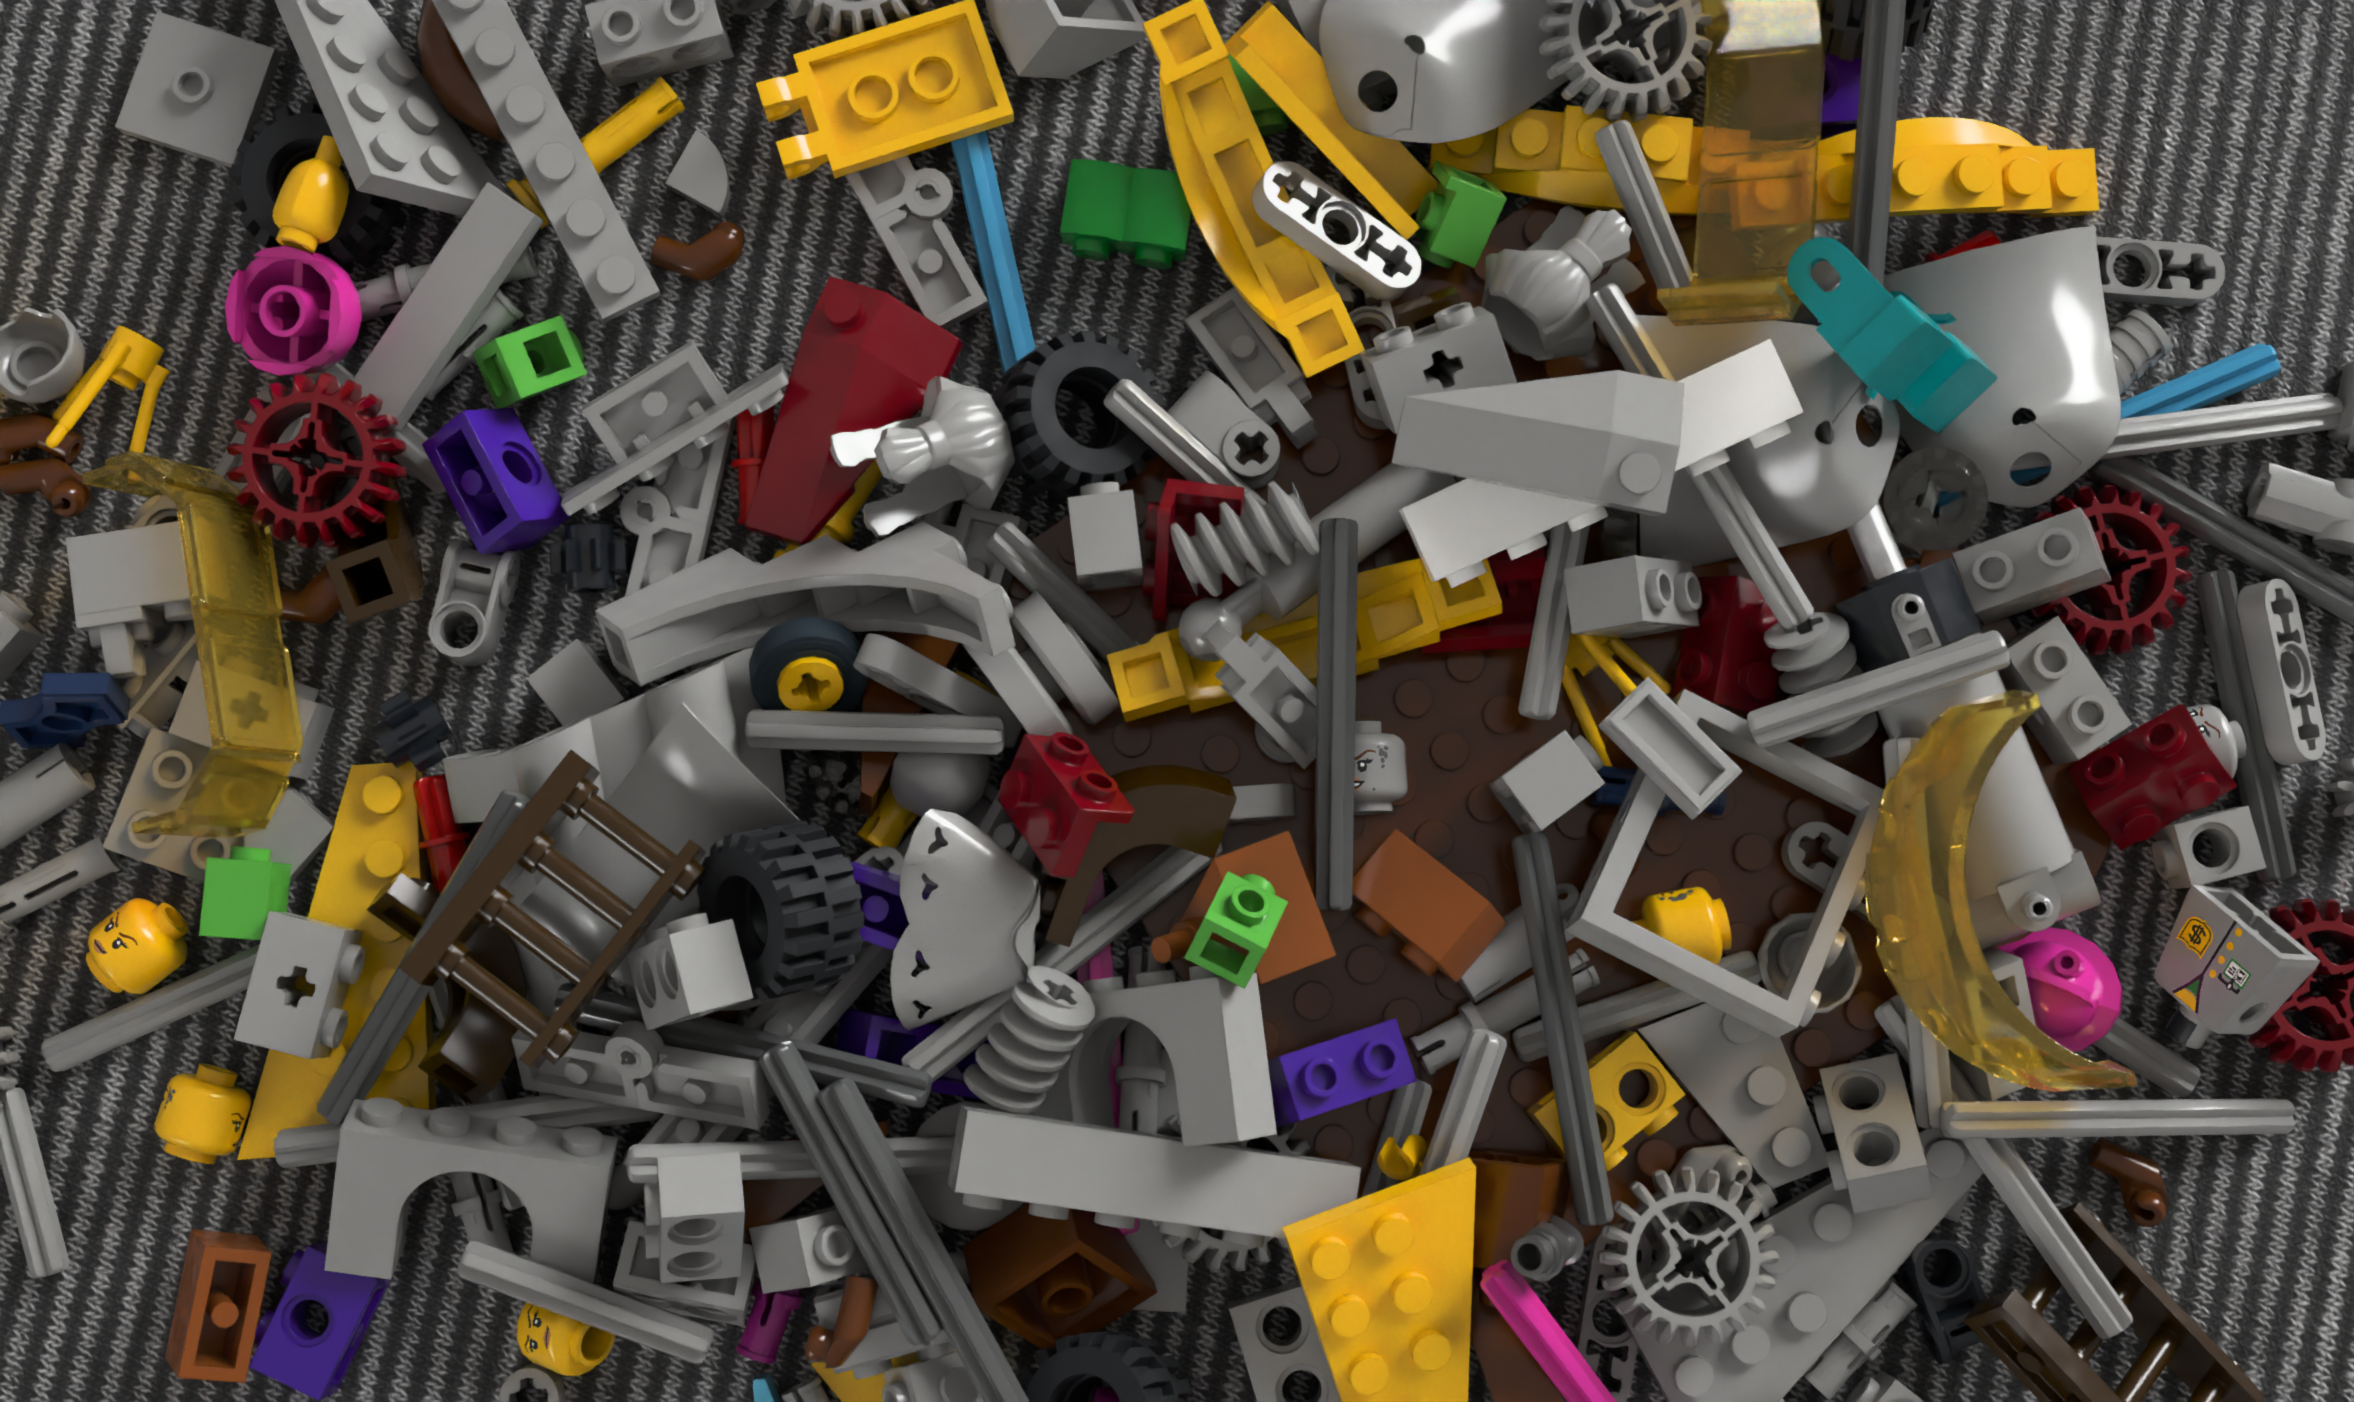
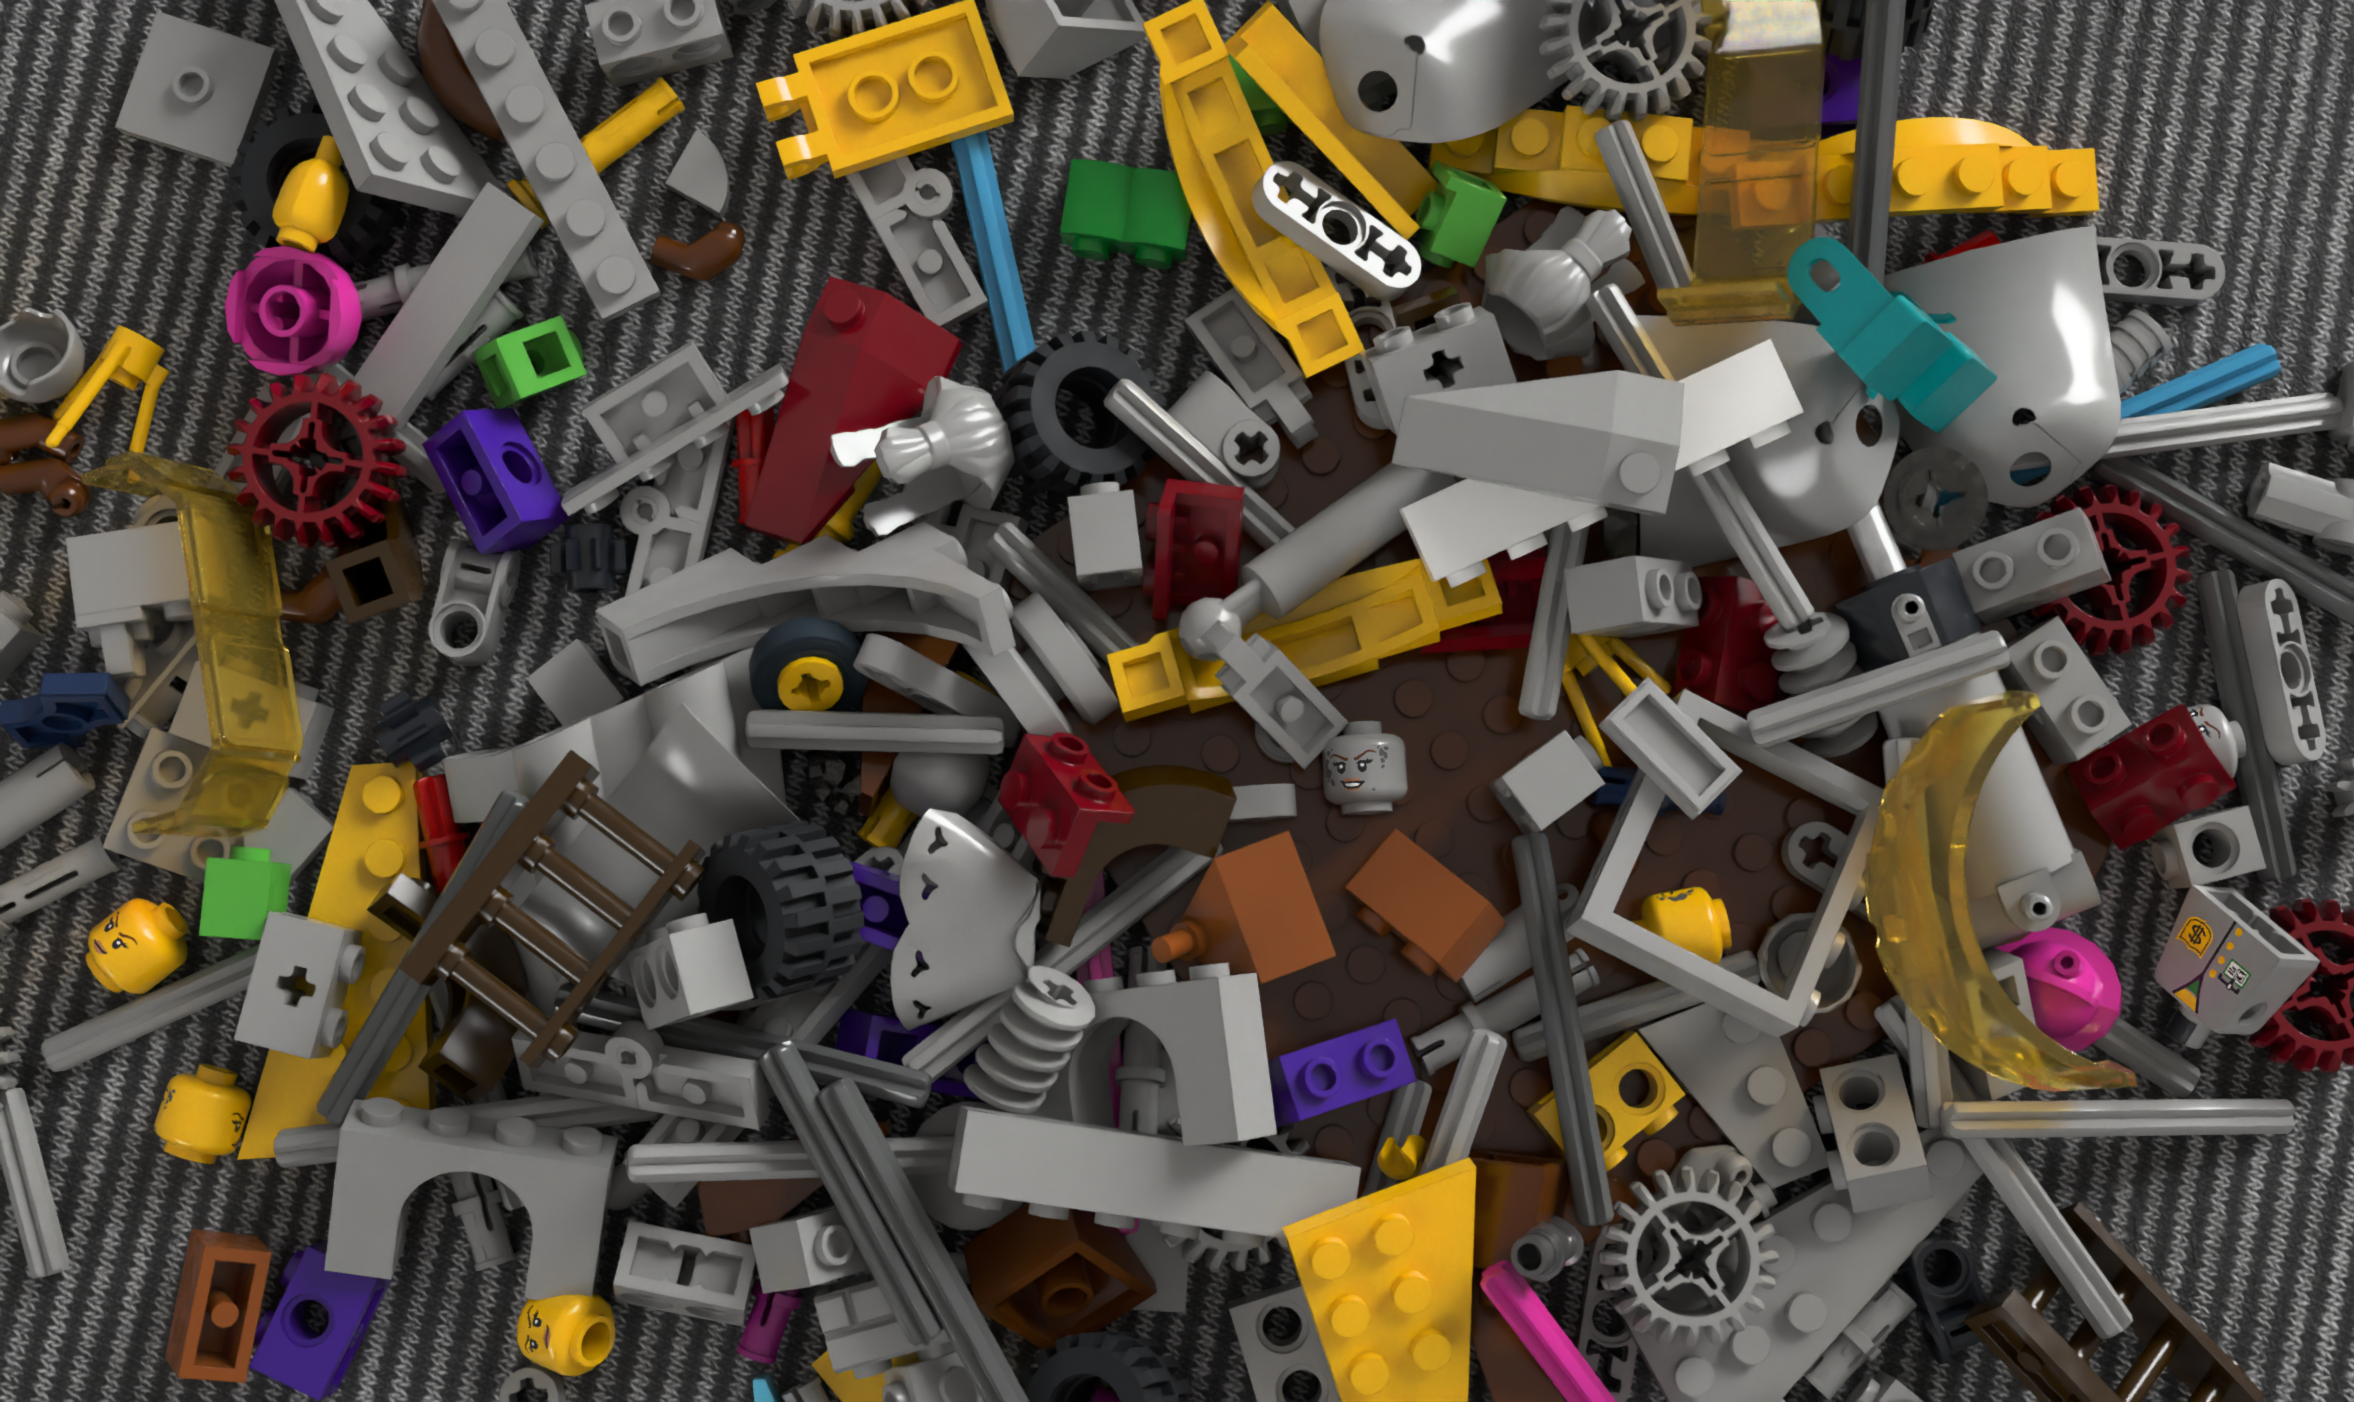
(585, 1302): light grey axle -> none
(696, 1217): light grey brick -> none
(850, 1327): reddish brown arm -> none
(1244, 539): light grey piece -> none
(1245, 914): bright green brick -> none
(1335, 714): dark grey axle -> none
(2137, 1178): reddish brown arm -> none

